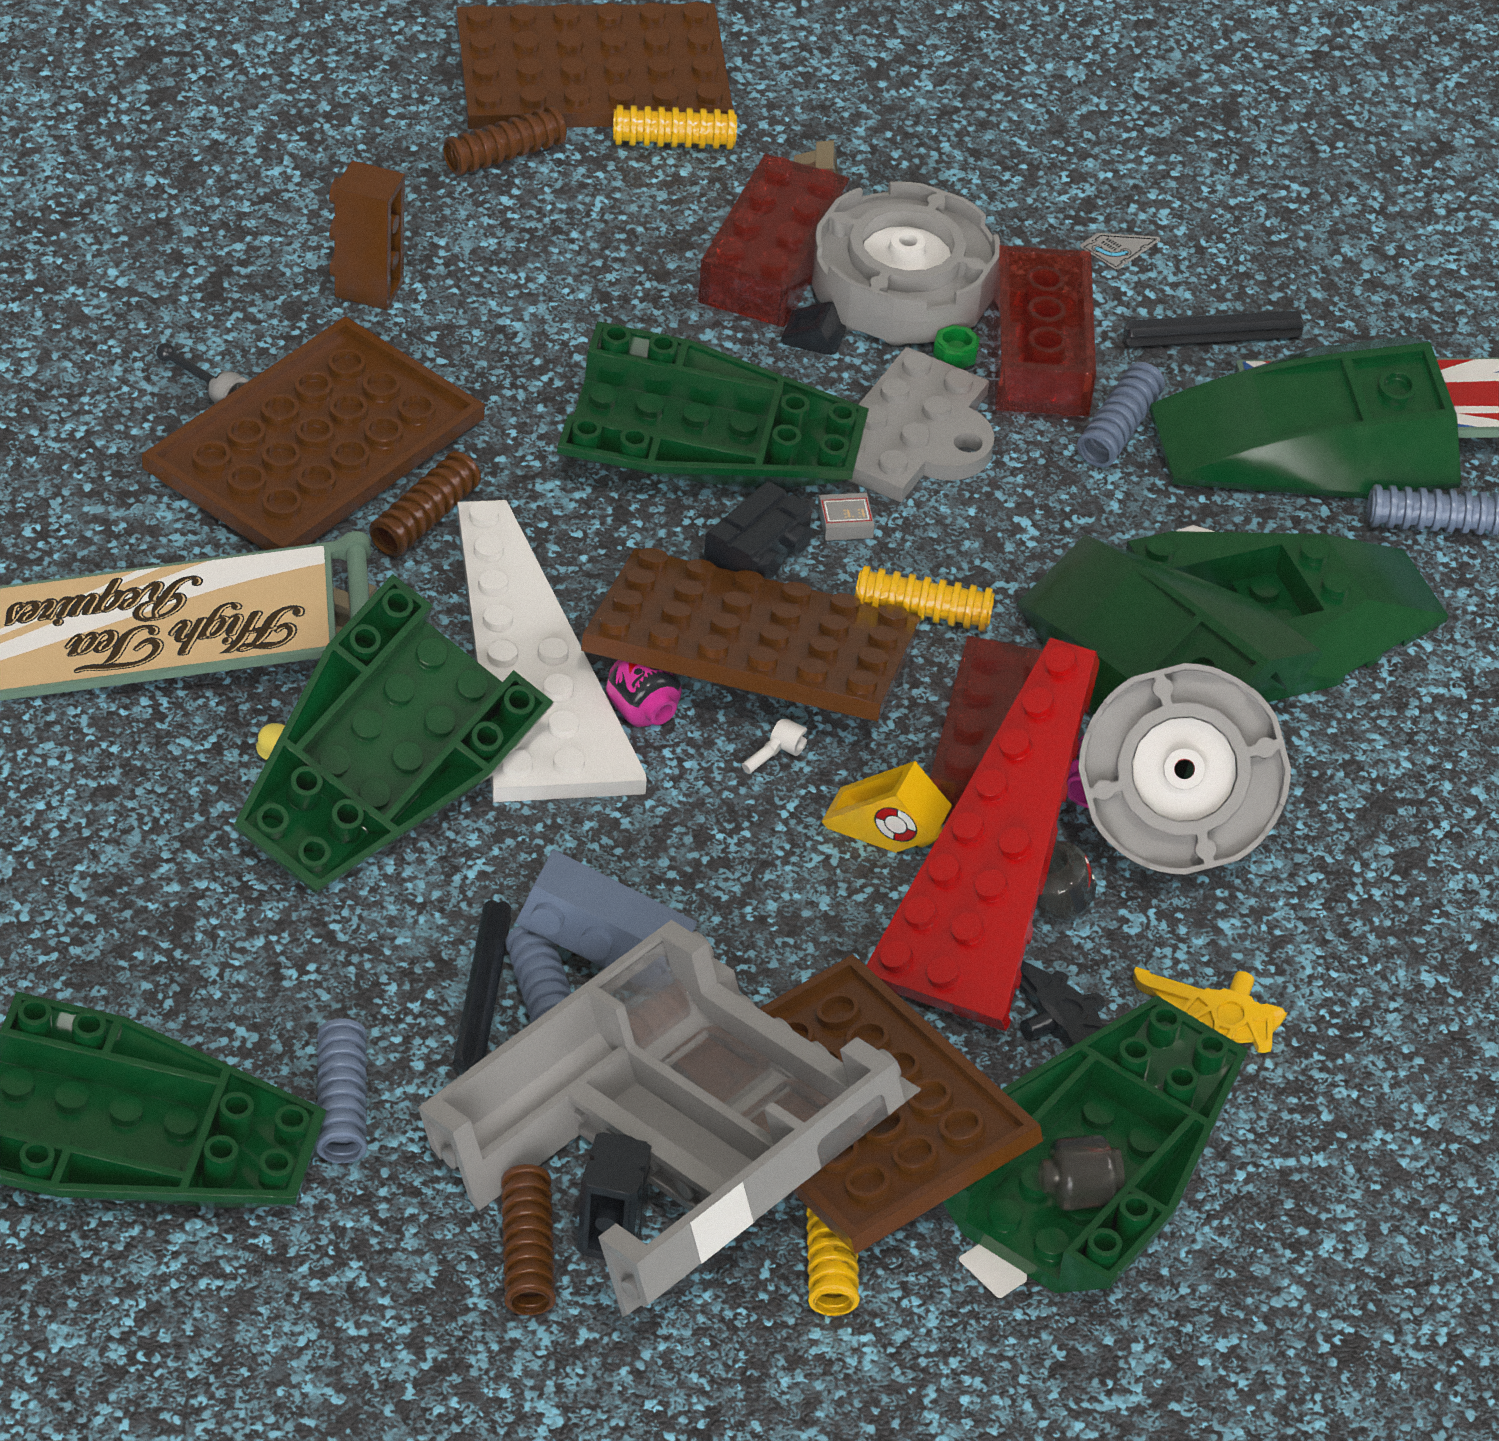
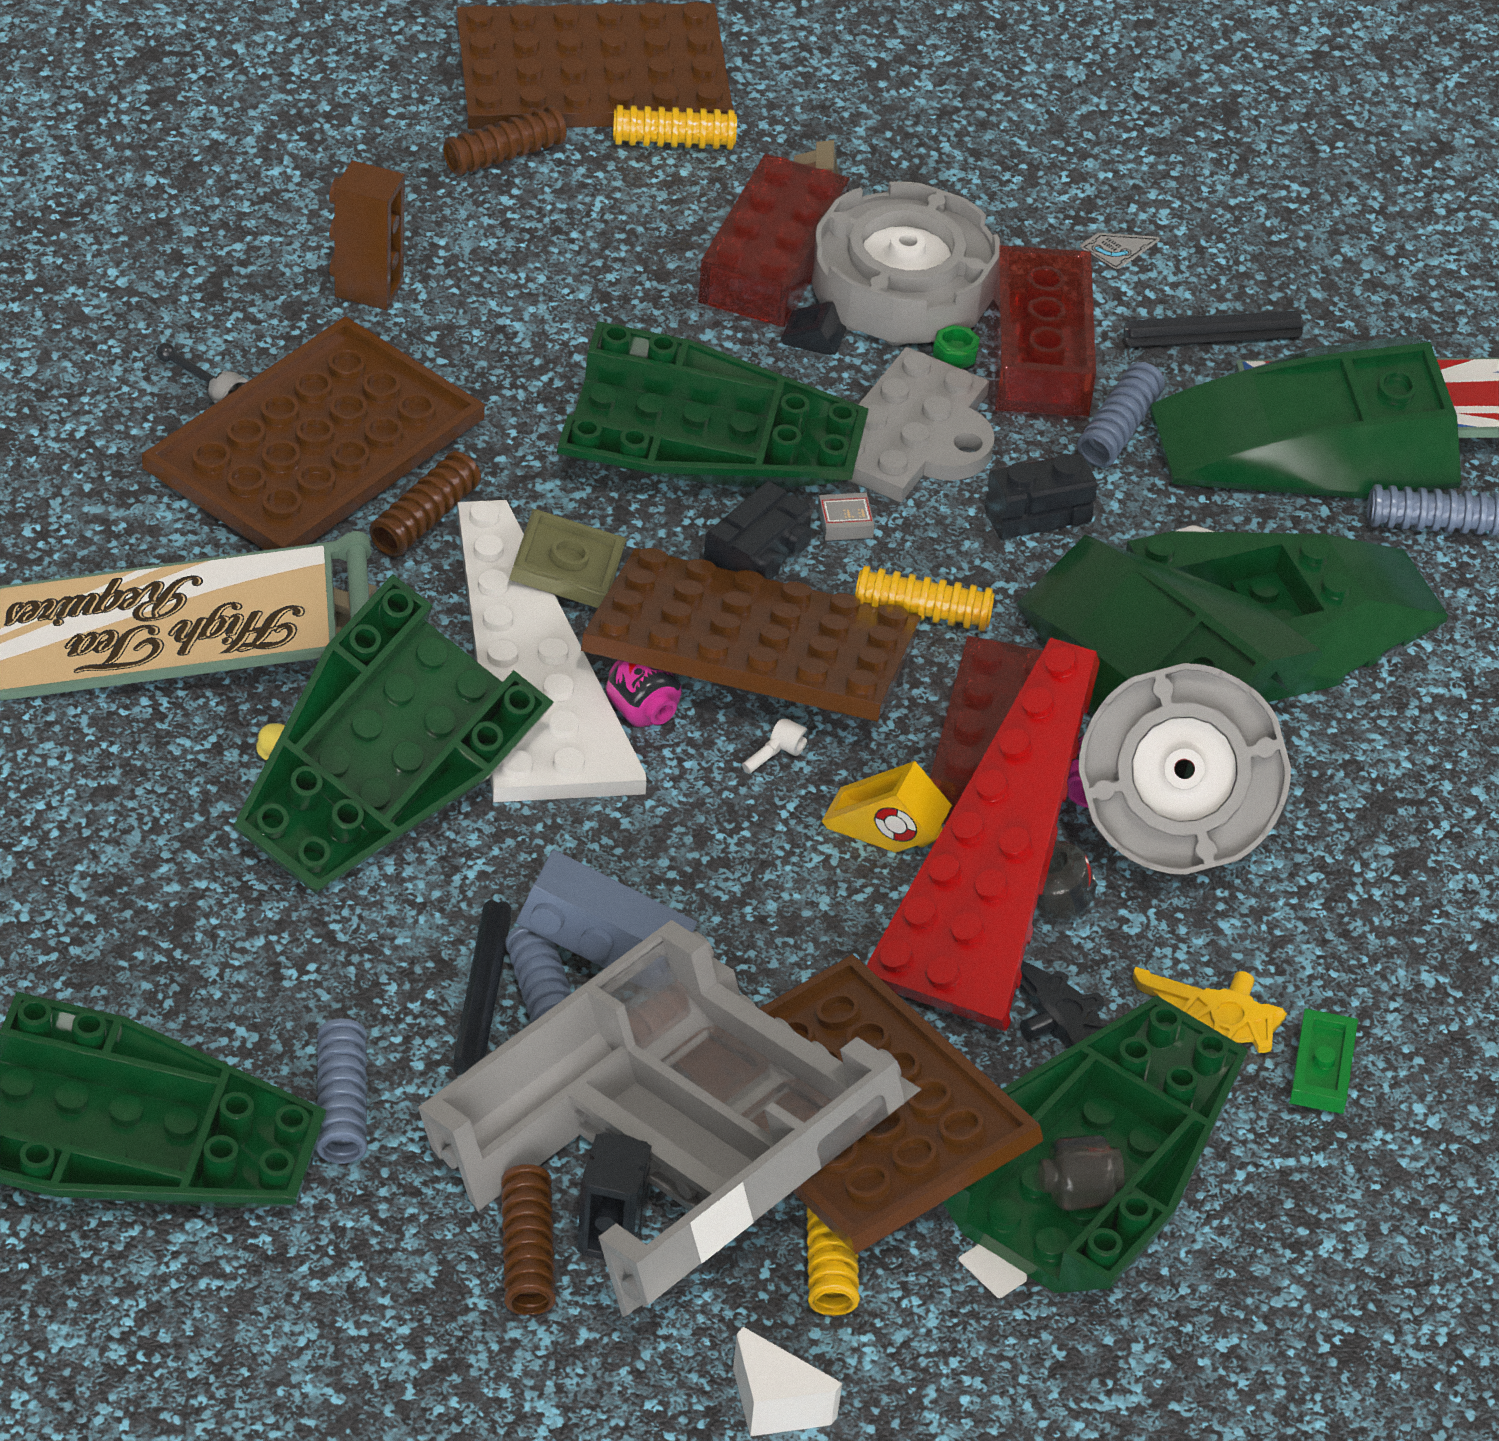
(567, 558): none -> olive tile
(781, 1389): none -> white slope
(1040, 495): none -> black brick
(1323, 1061): none -> green plate

